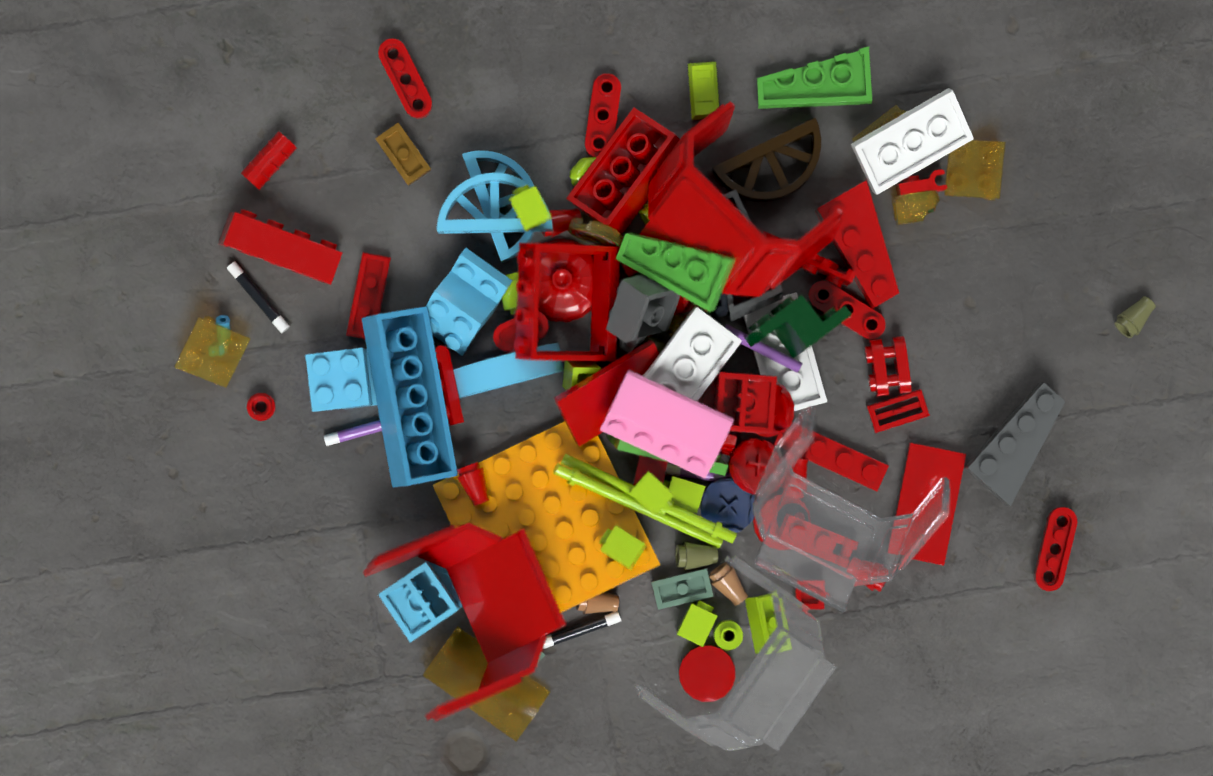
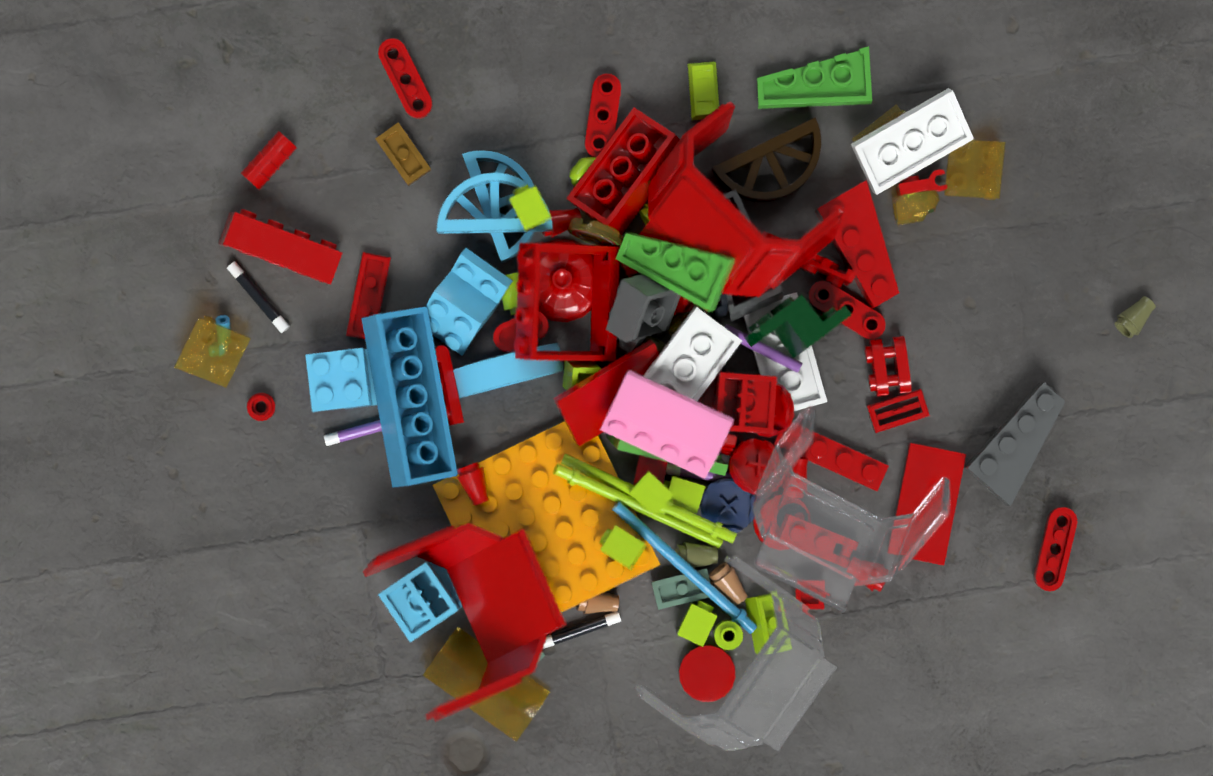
(737, 615): none -> dark azure bar

